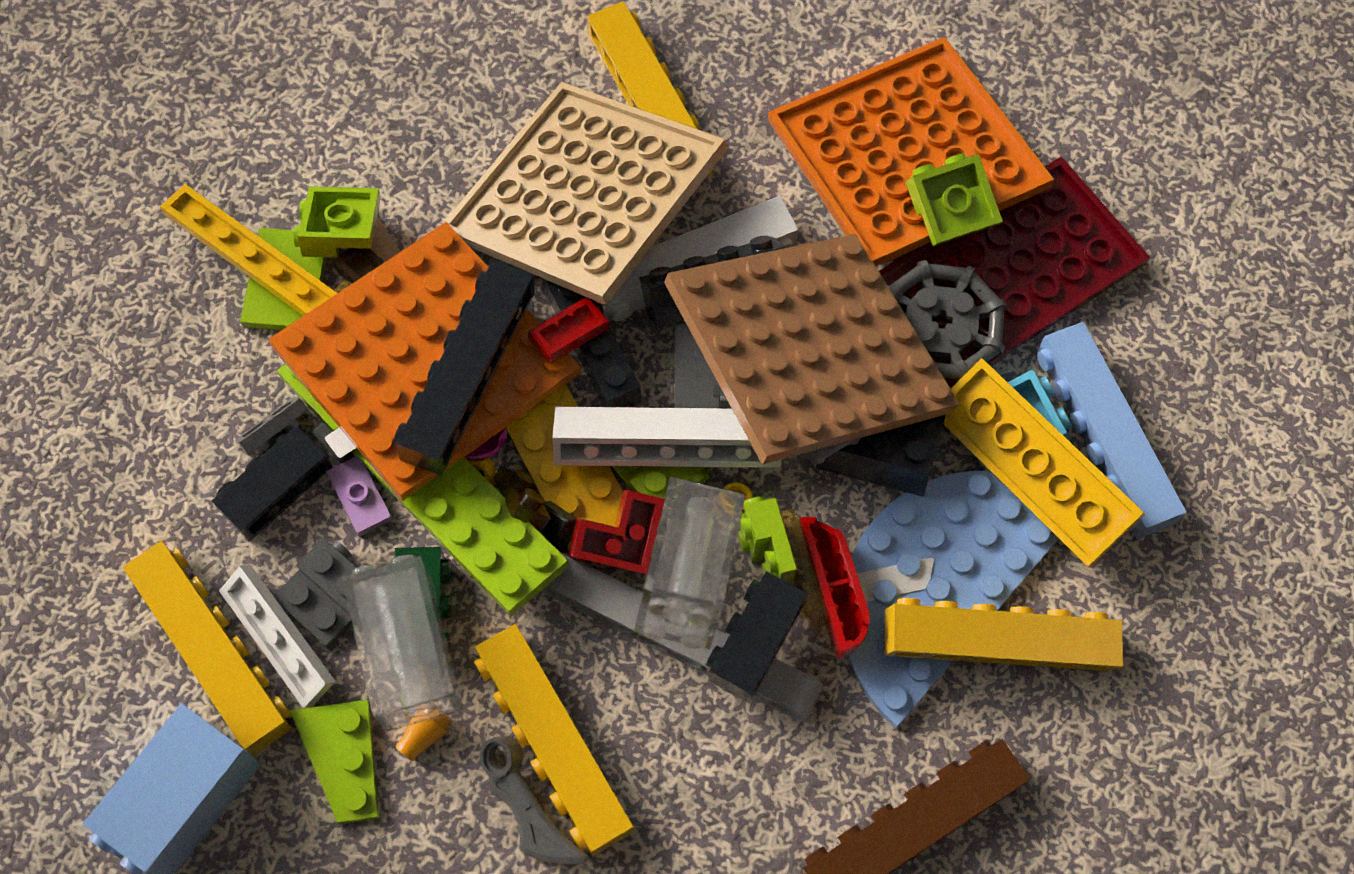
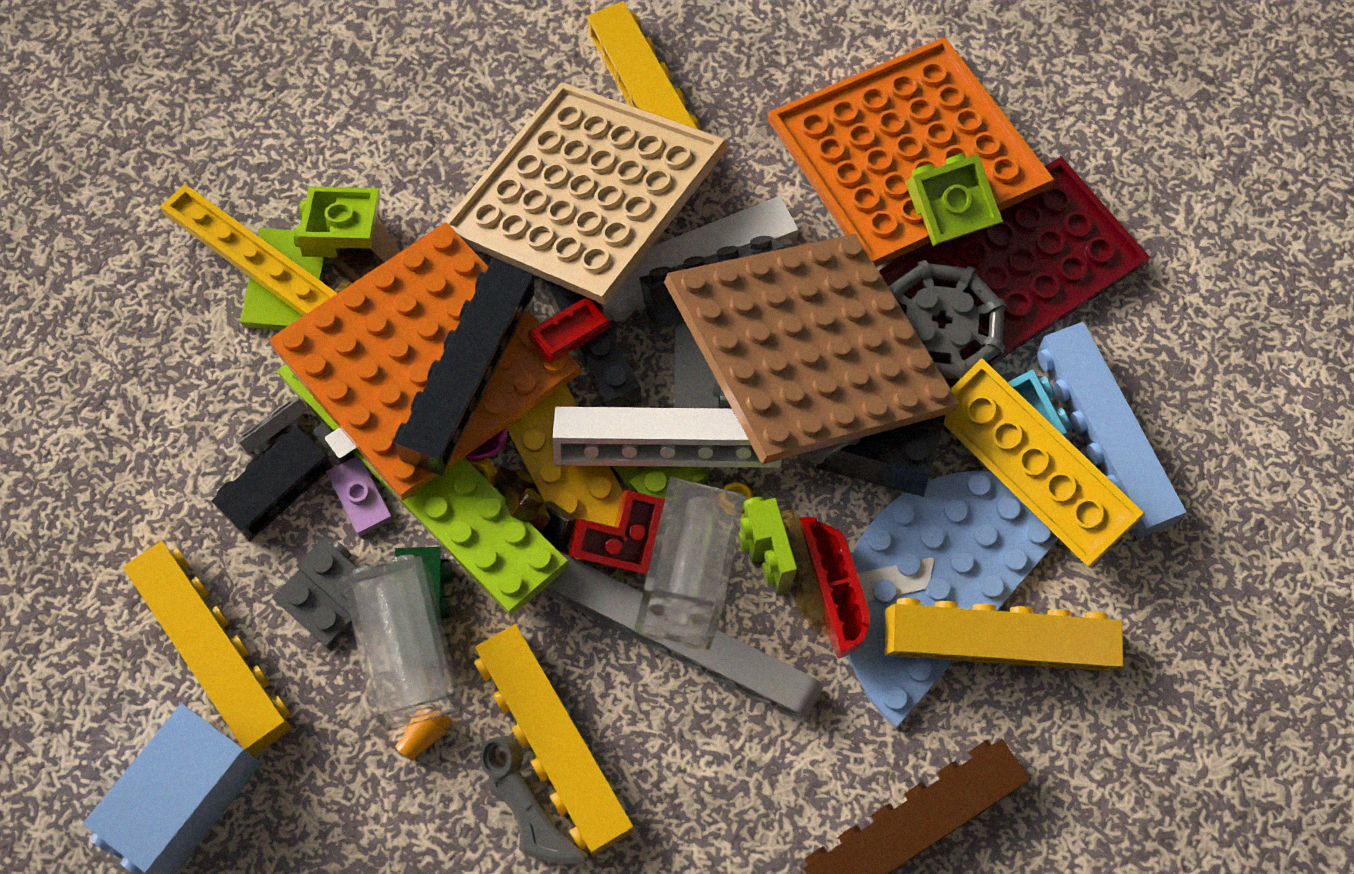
(277, 636): white plate -> none
(343, 757): lime wing -> none
(755, 636): black brick -> none

